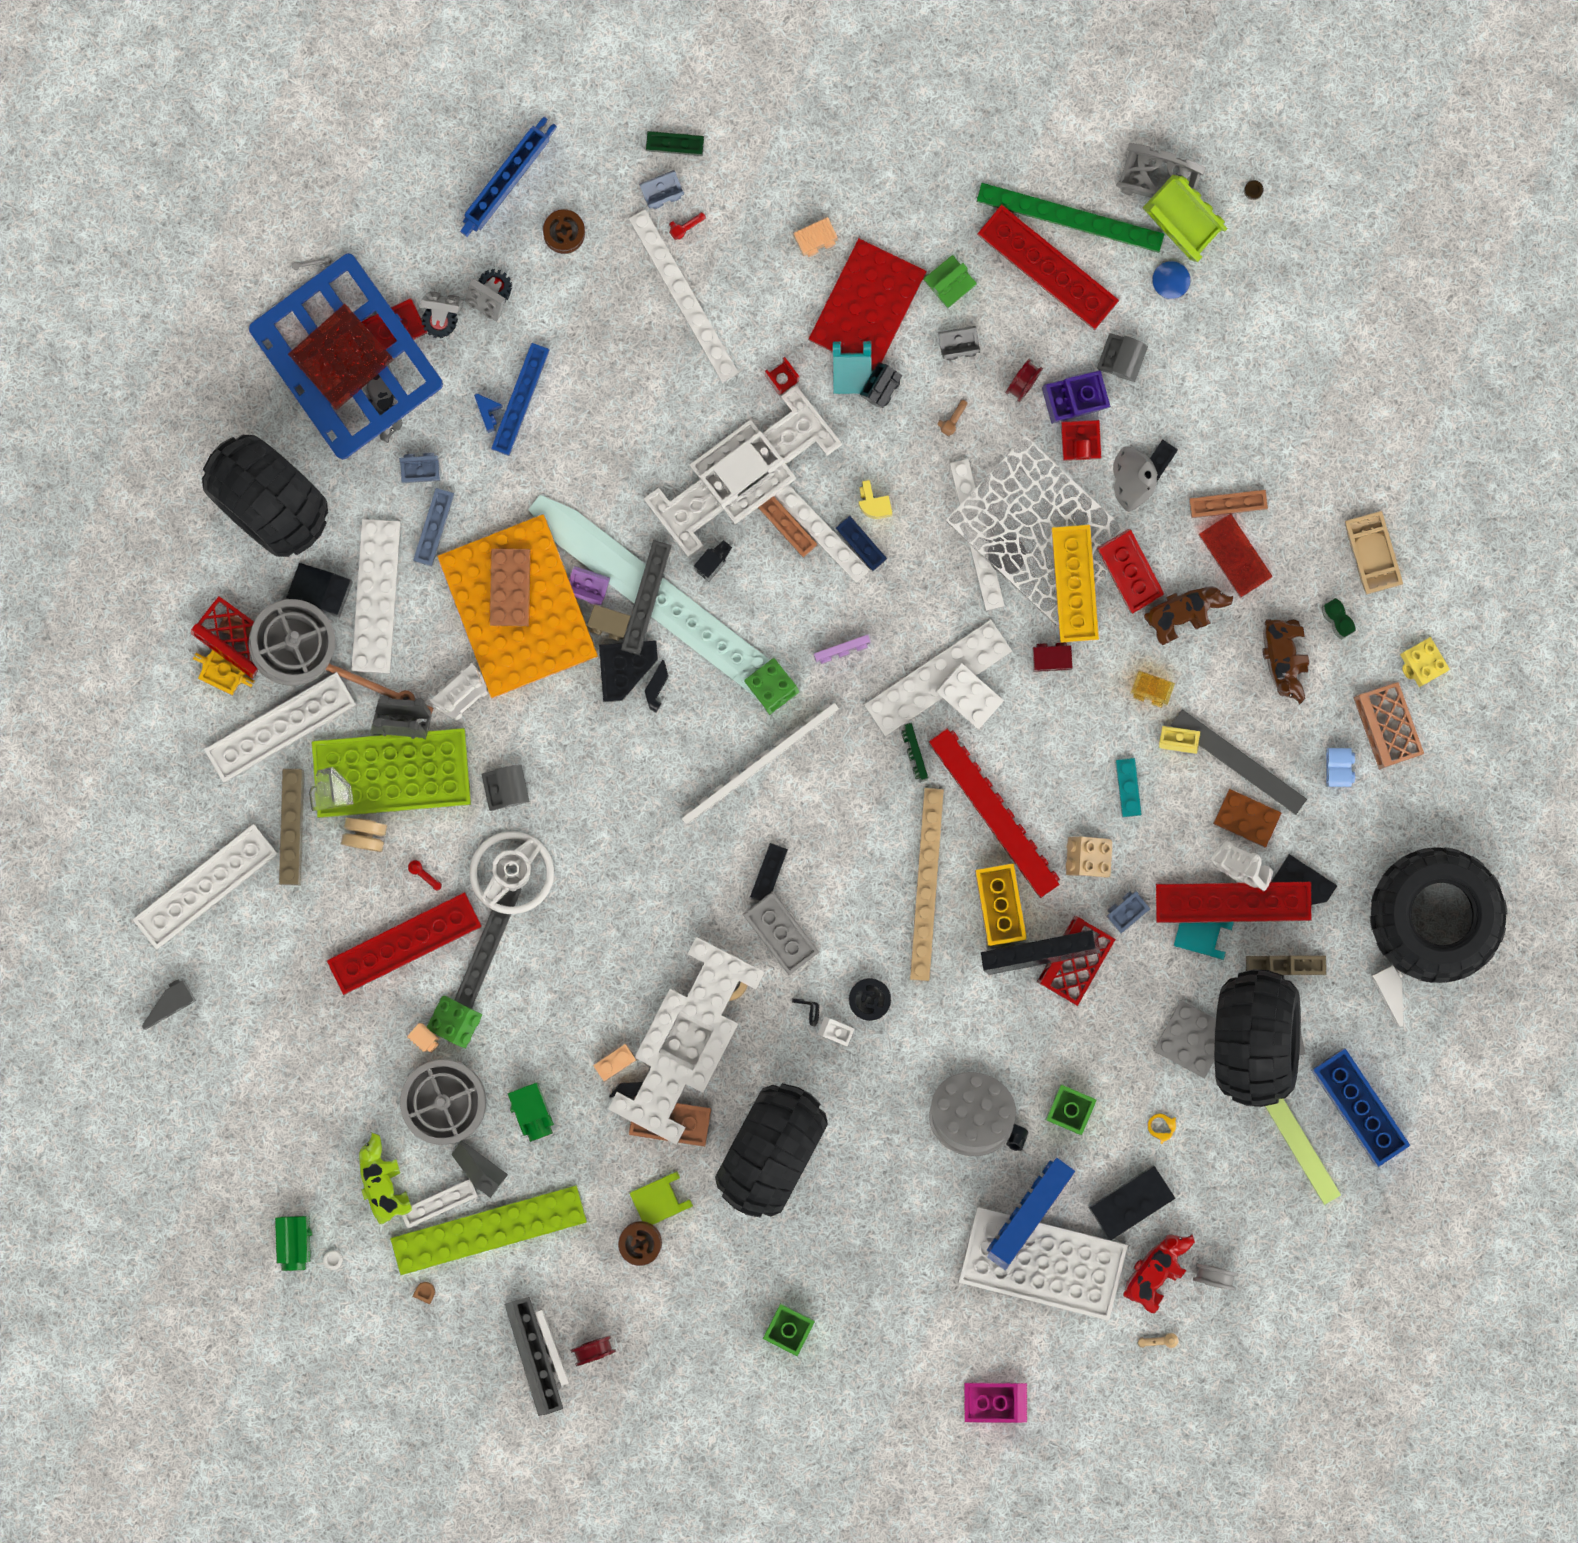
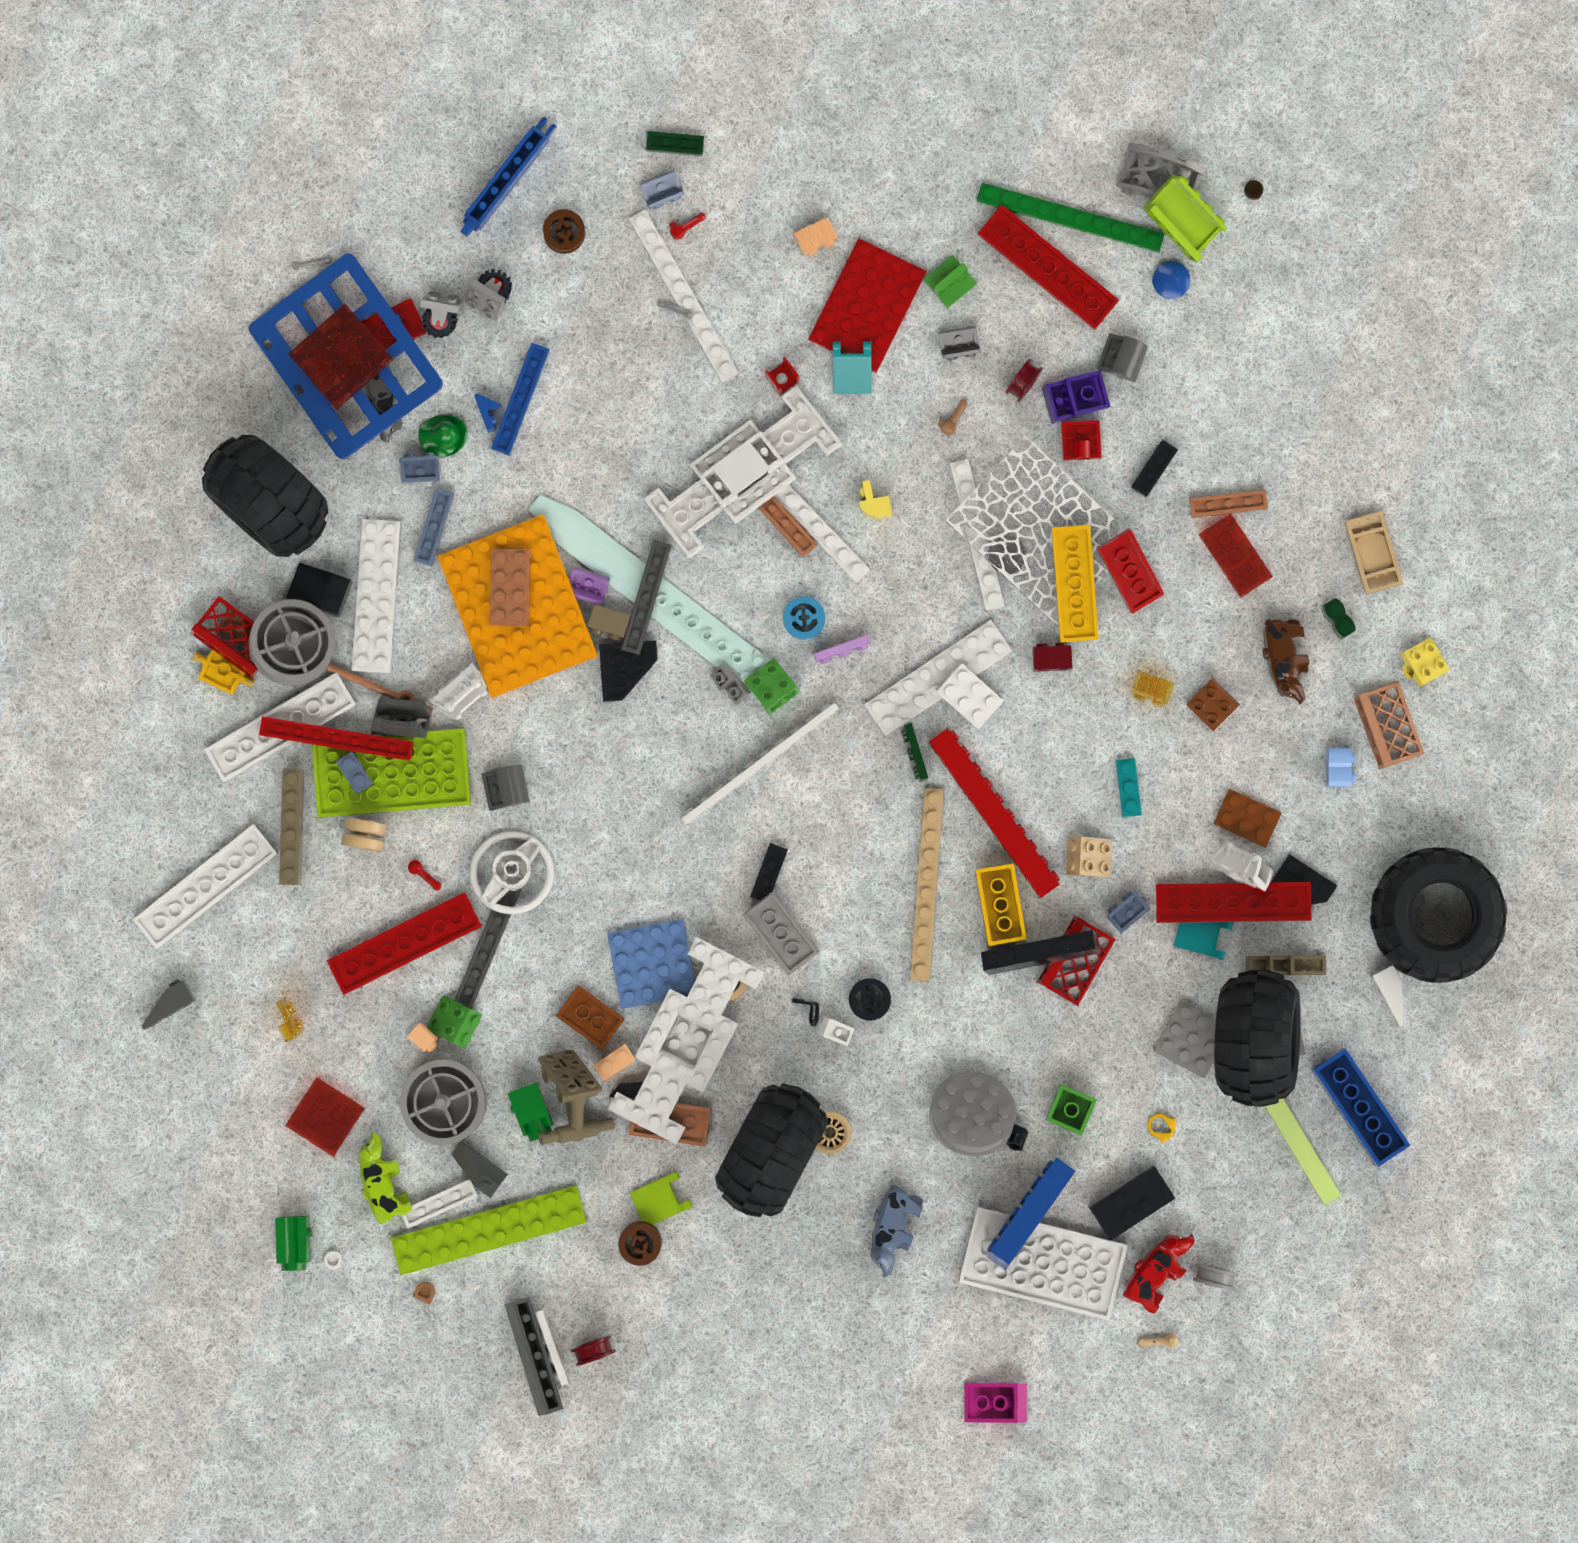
(292, 1027): none -> clear yellow plate
(325, 1116): none -> clear red plate
(330, 791): clear slope -> none
(336, 738): none -> red plate
(354, 772): none -> sand blue plate
(442, 435): none -> green hat
(573, 1086): none -> dark tan plate
(590, 1017): none -> dark orange plate
(651, 962): none -> medium blue plate
(655, 686): black piece -> none
(688, 315): none -> light grey hinge
(712, 561): black hinge -> none
(731, 683): none -> light grey slope
(789, 1329): bright green brick -> none
(819, 616): none -> dark azure wheel
(847, 1134): none -> tan wheel
(861, 543): dark blue plate -> none
(881, 385): black brick -> none
(890, 1226): none -> sand blue animal
(1132, 478): light grey piece -> none
(1179, 739): light yellow slope -> none
(1186, 607): reddish brown animal -> none
(1212, 704): none -> dark orange plate
(1242, 764): dark grey tile -> none

